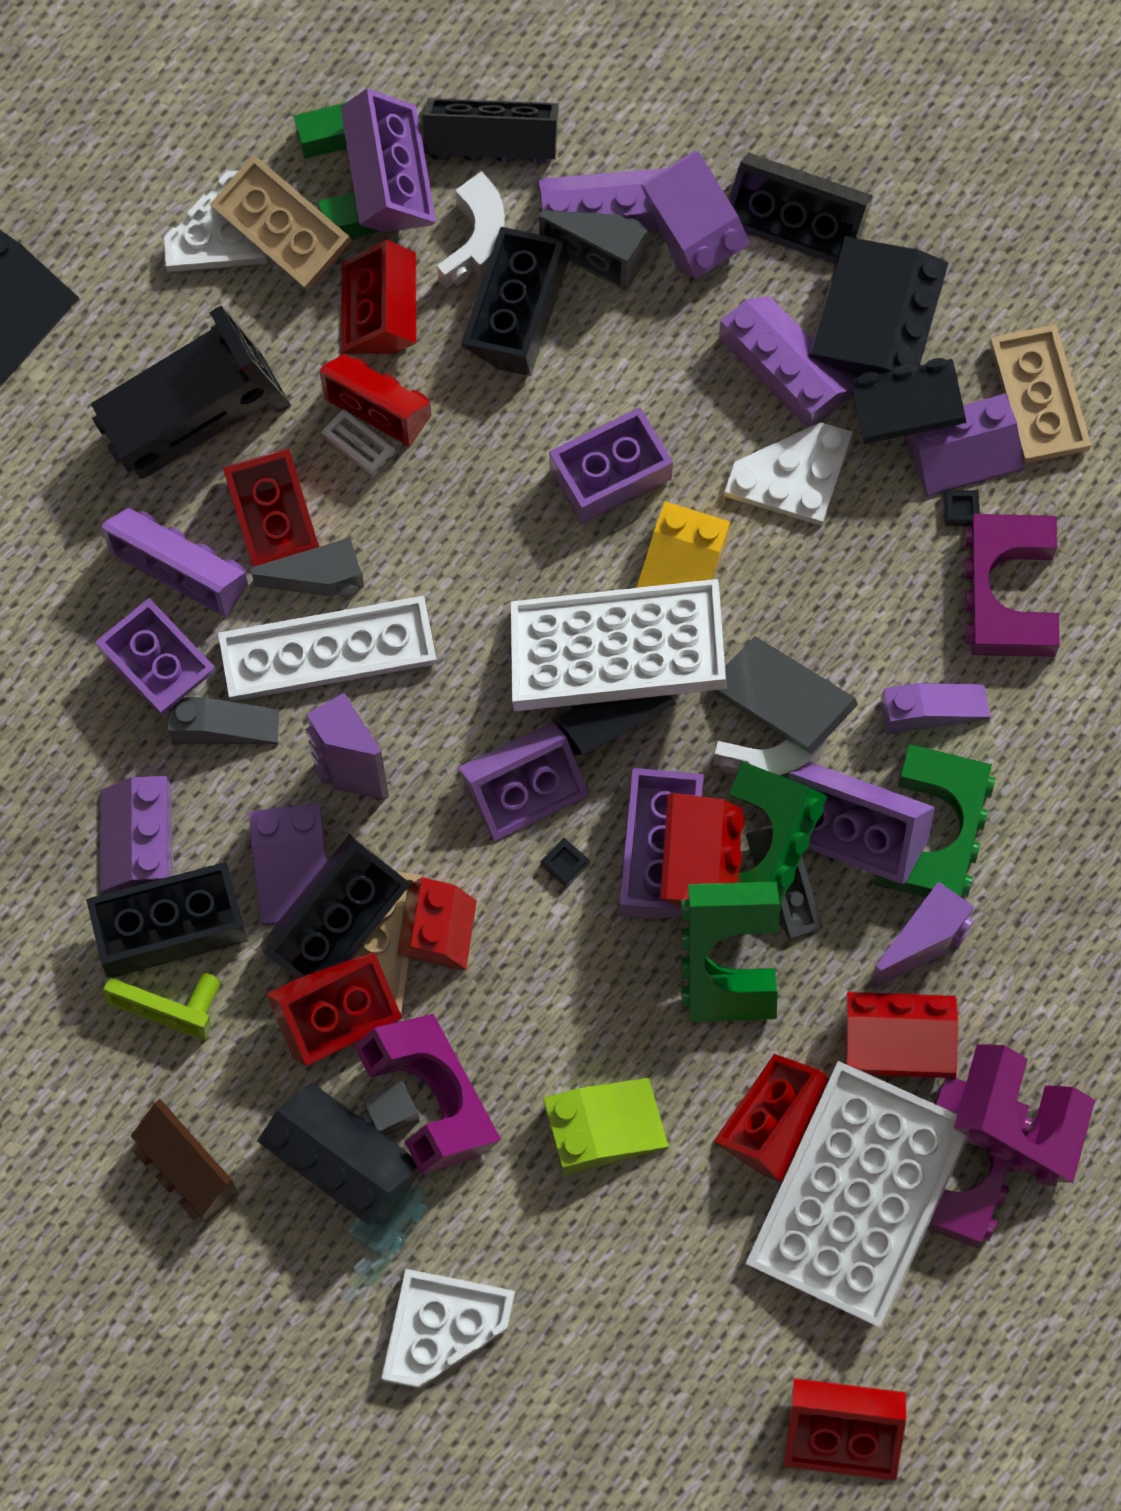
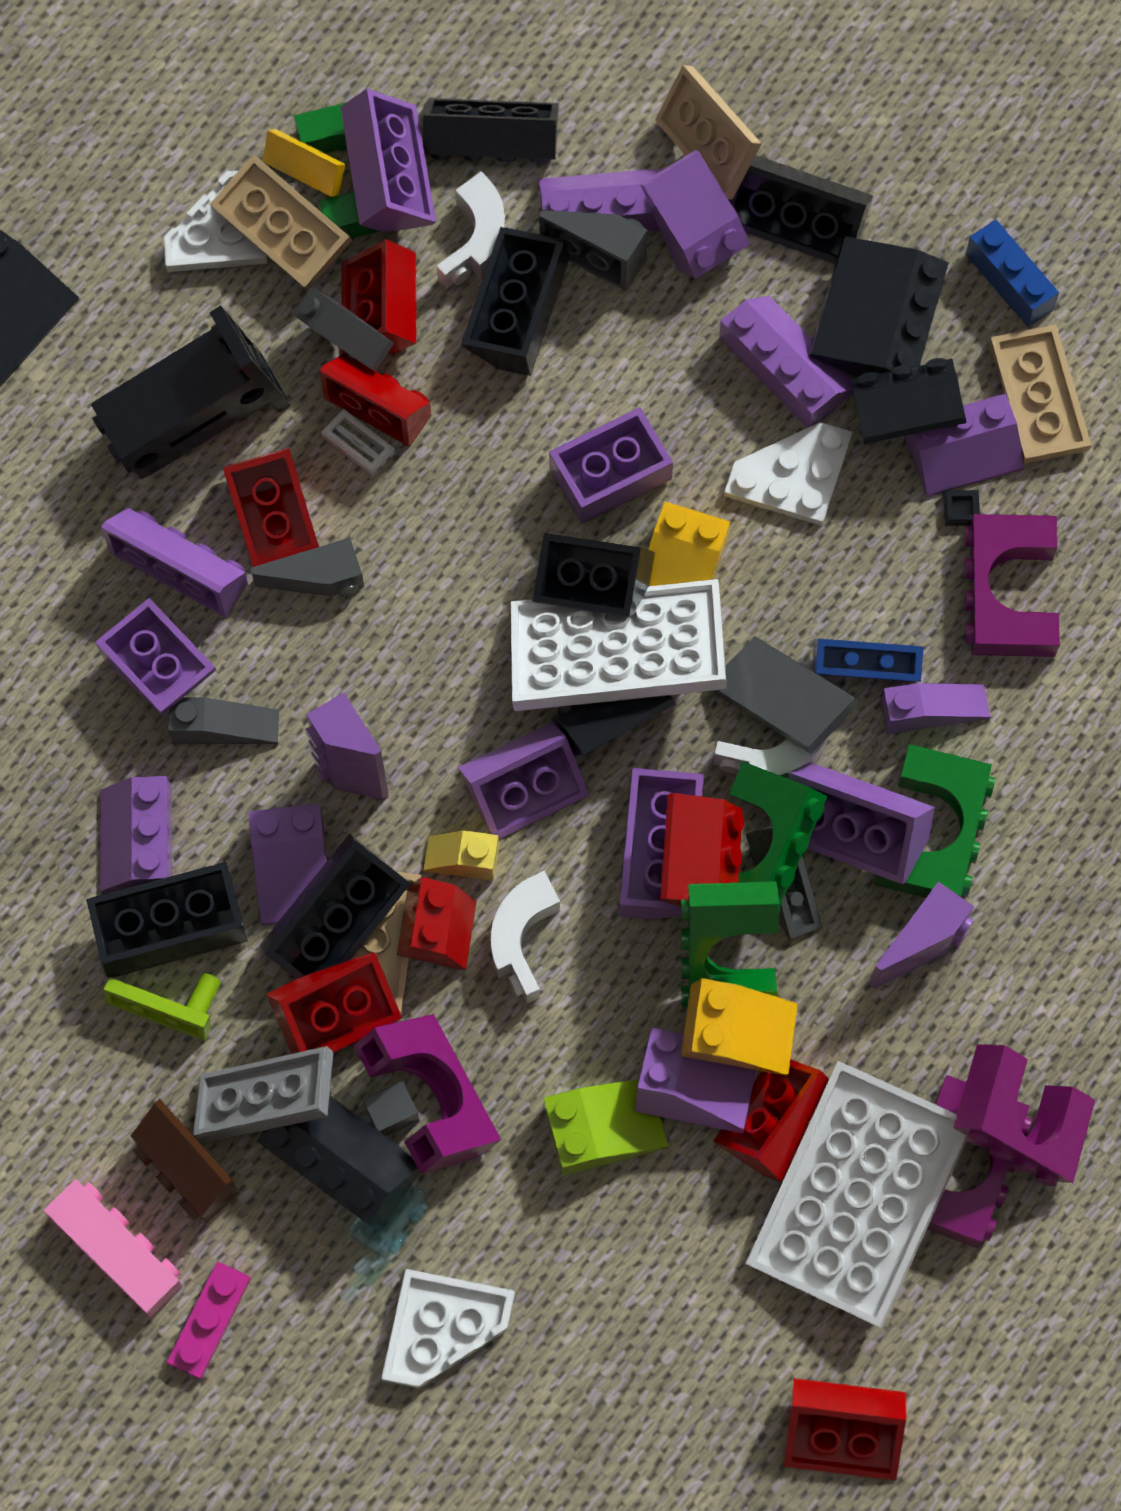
(113, 1248): none -> bright pink brick
(209, 1320): none -> dark pink plate
(263, 1095): none -> light grey tile
(303, 163): none -> yellow tile
(327, 648): white plate -> none
(343, 328): none -> dark grey slope
(463, 854): none -> light yellow slope
(518, 912): none -> white arch
(564, 862): black tile -> none
(592, 575): none -> black slope
(691, 1087): none -> medium lavender slope
(703, 122): none -> tan plate
(739, 1027): none -> yellow slope
(867, 660): none -> blue brick
(901, 1034): red slope -> none
(1011, 273): none -> blue brick

